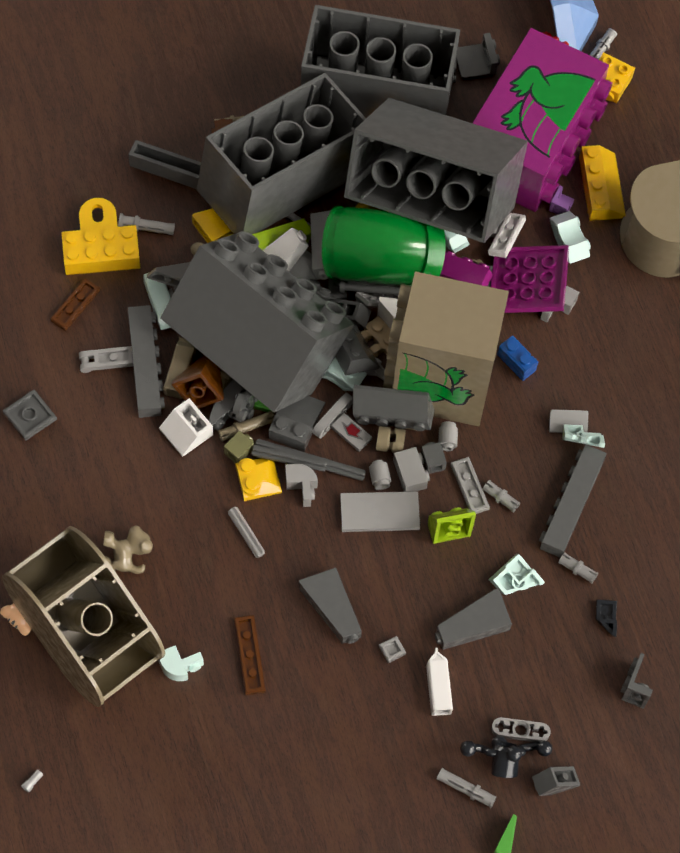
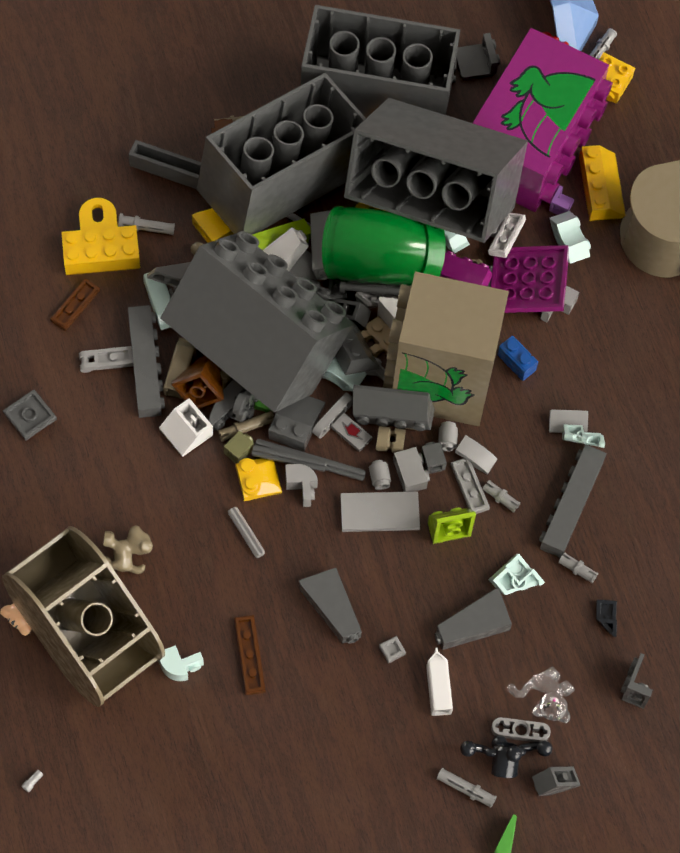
(477, 454): none -> light grey slope
(552, 704): none -> clear animal

